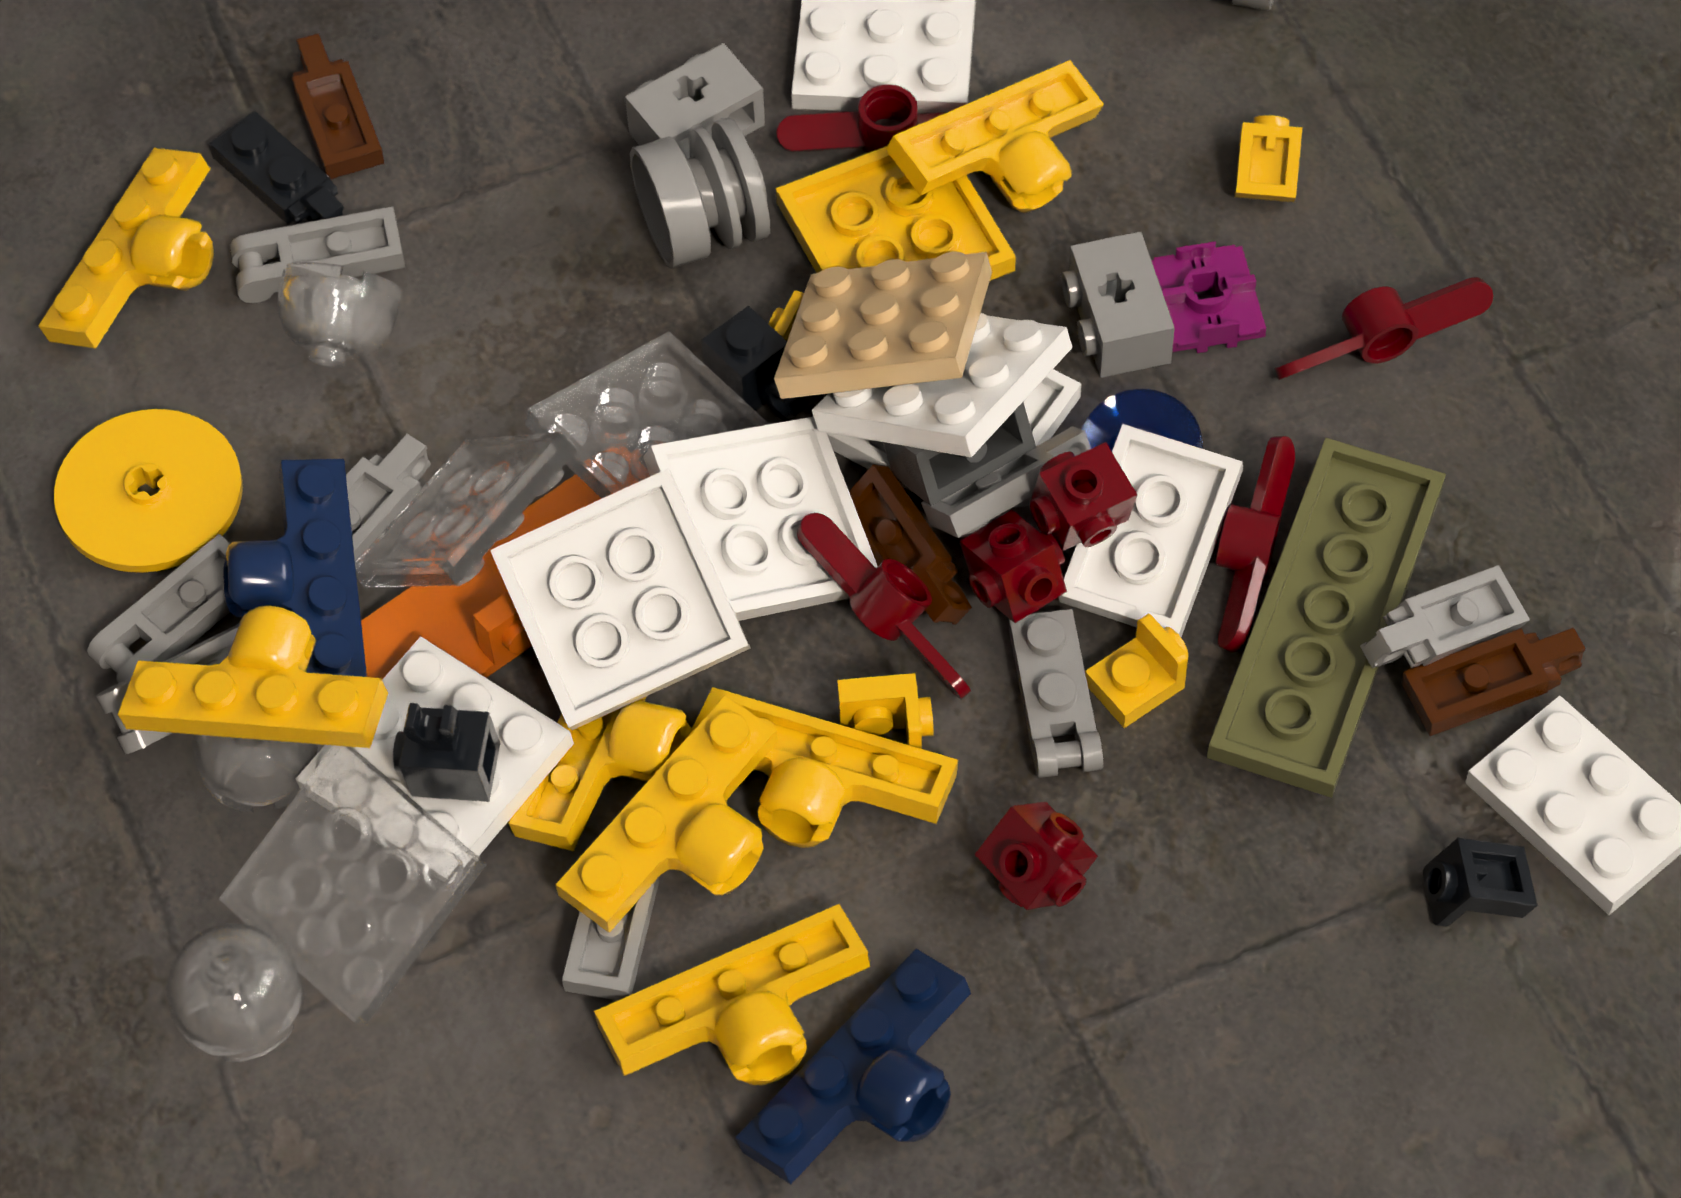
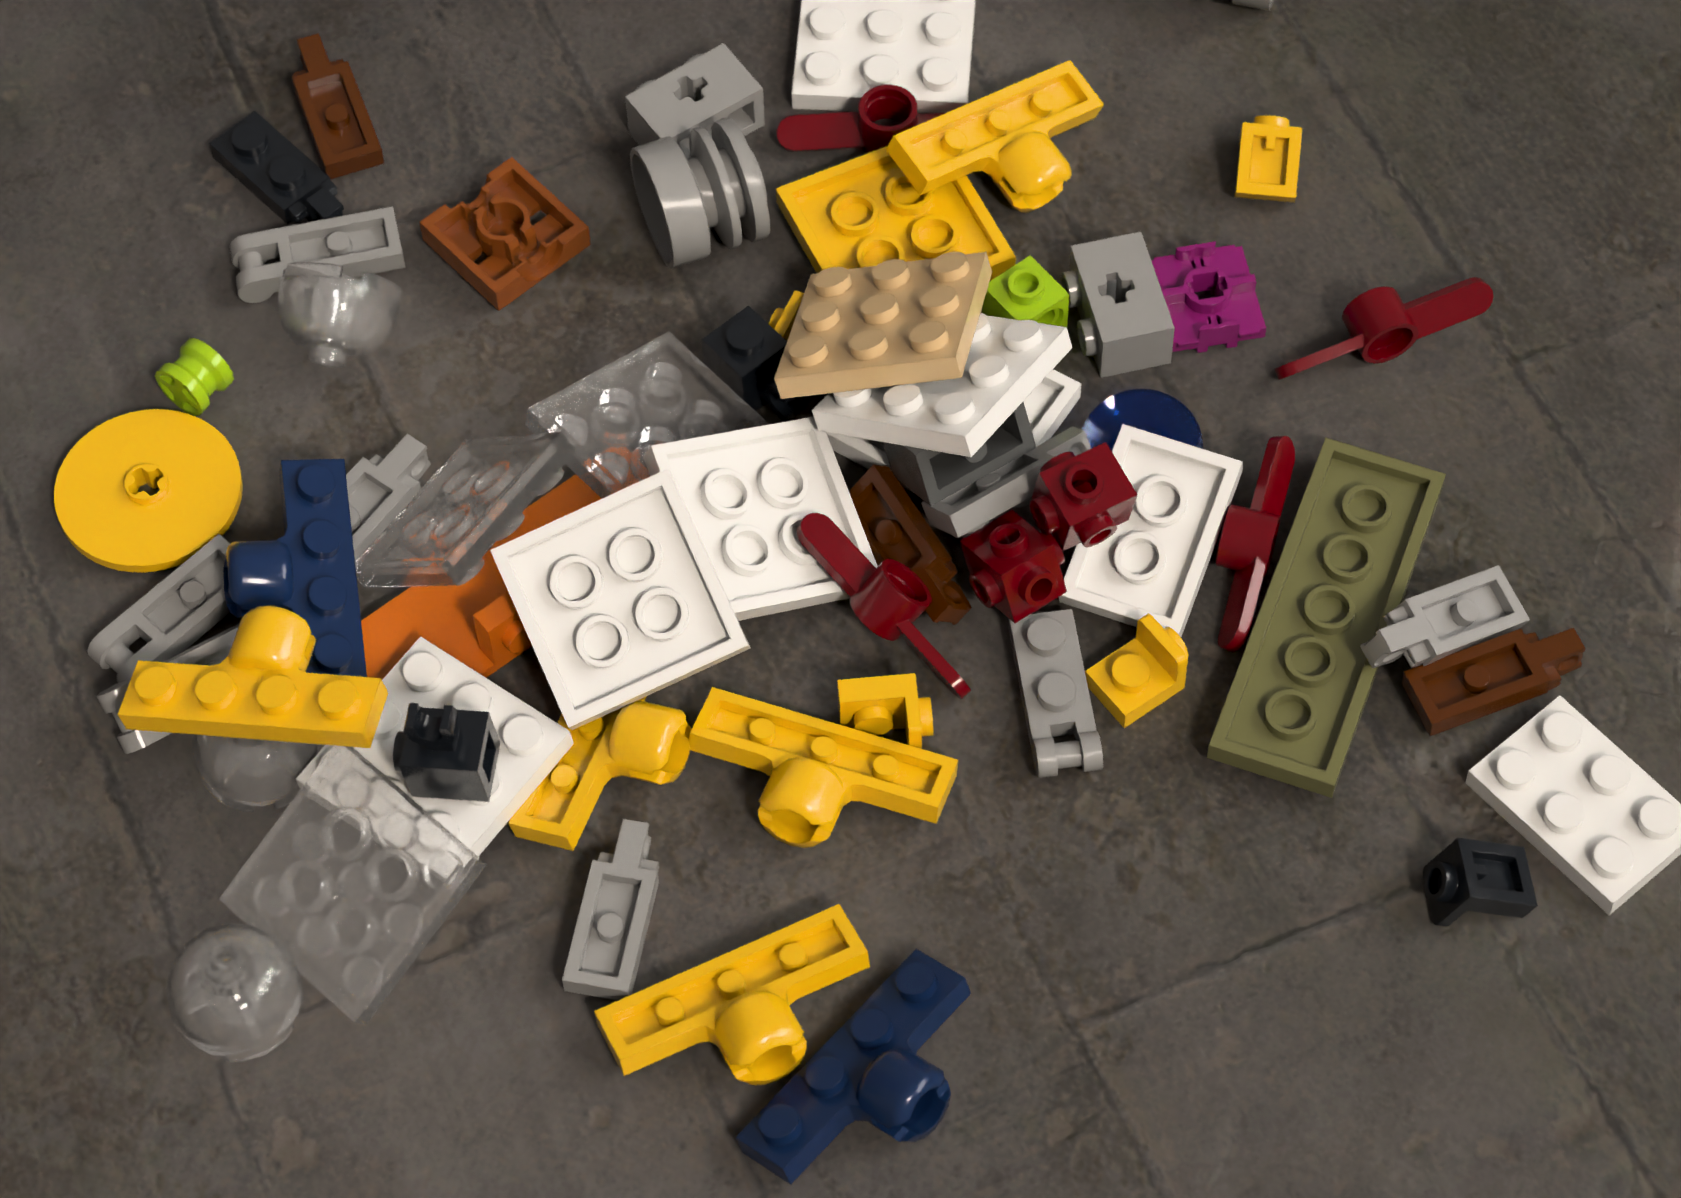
(136, 247): yellow plate -> none
(194, 376): none -> lime wheel
(502, 229): none -> dark orange brick
(678, 822): yellow plate -> none
(1027, 294): none -> lime brick
(1037, 856): dark red brick -> none

